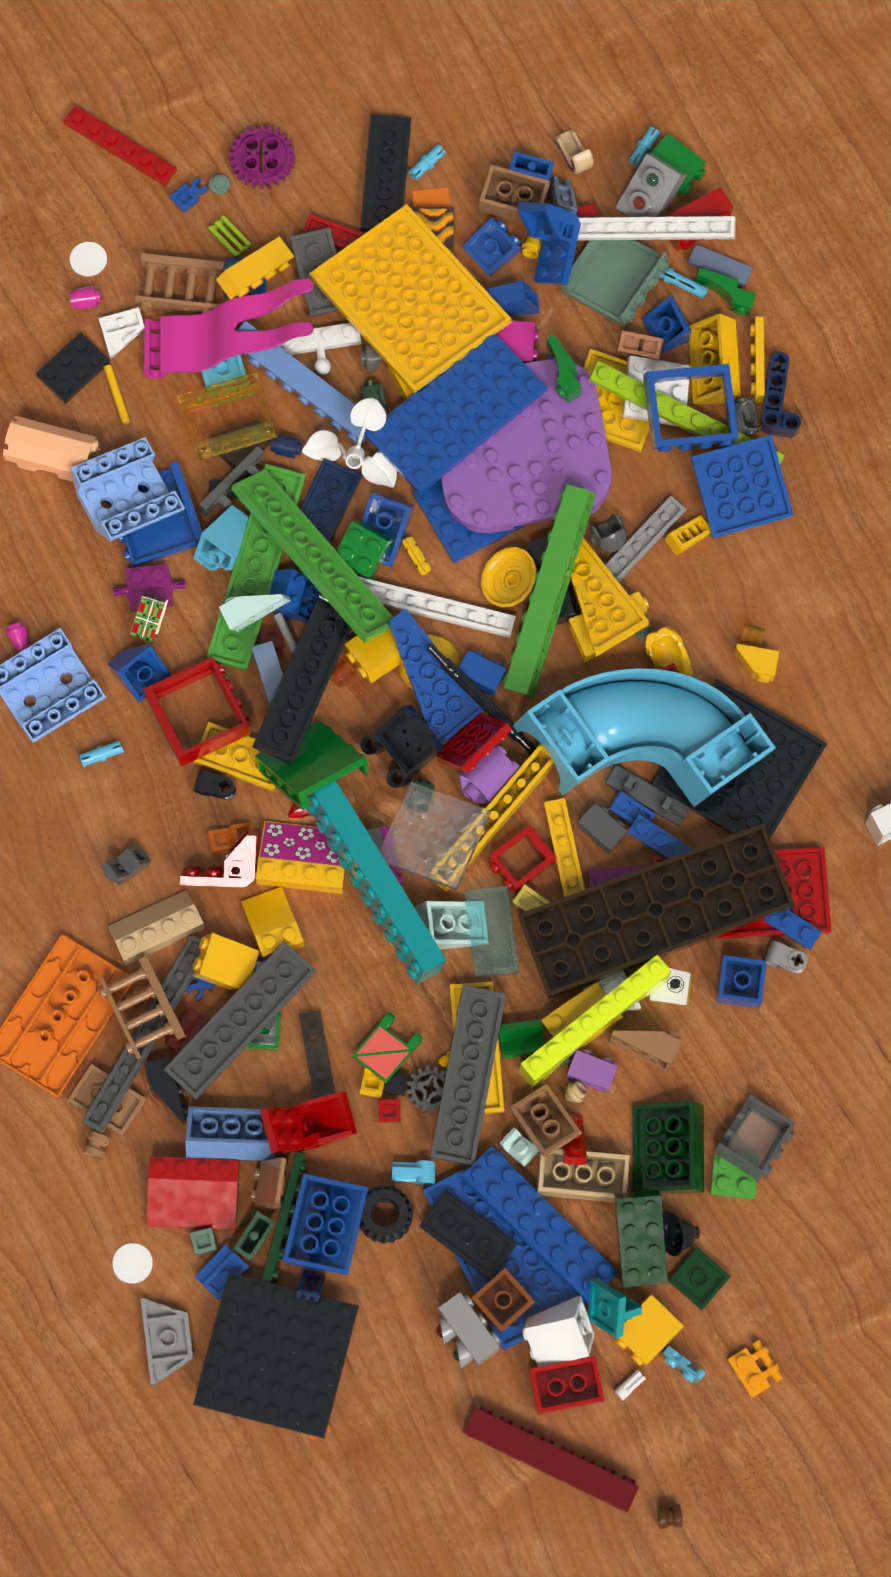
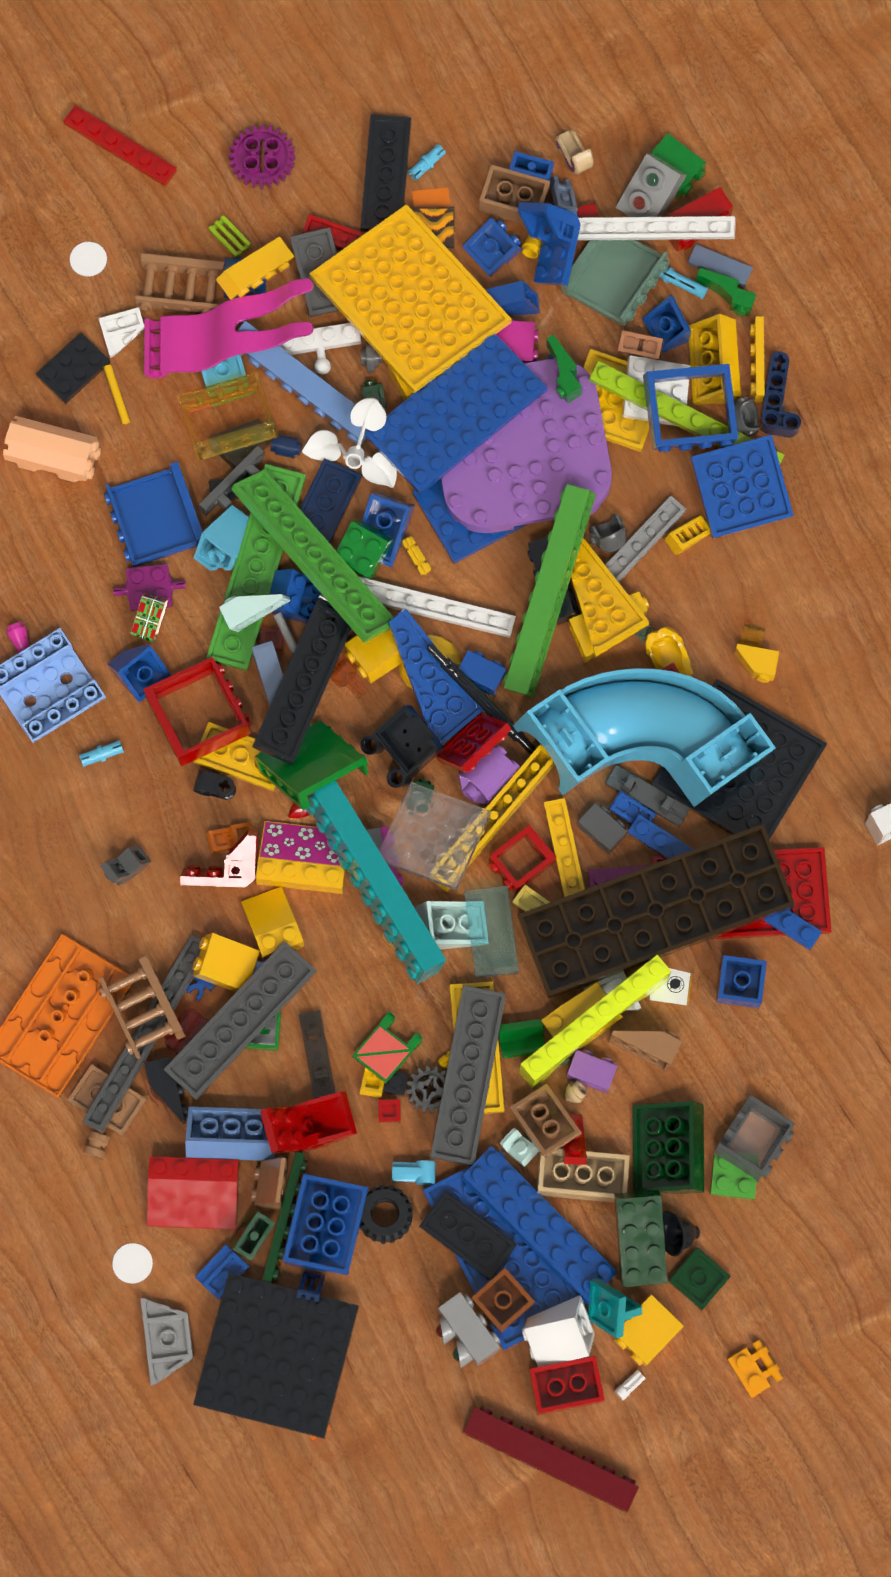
(85, 297): dark pink brick -> none
(116, 480): light blue slope -> none
(156, 927): tan slope -> none
(186, 196): blue plate -> none
(203, 1241): sand green plate -> none
(219, 184): sand green plate -> none
(508, 577): yellow hat -> none
(644, 146): medium azure pin -> none
(669, 1517): reddish brown wheel -> none
(689, 1372): medium azure wing -> none
(783, 957): light grey piece -> none

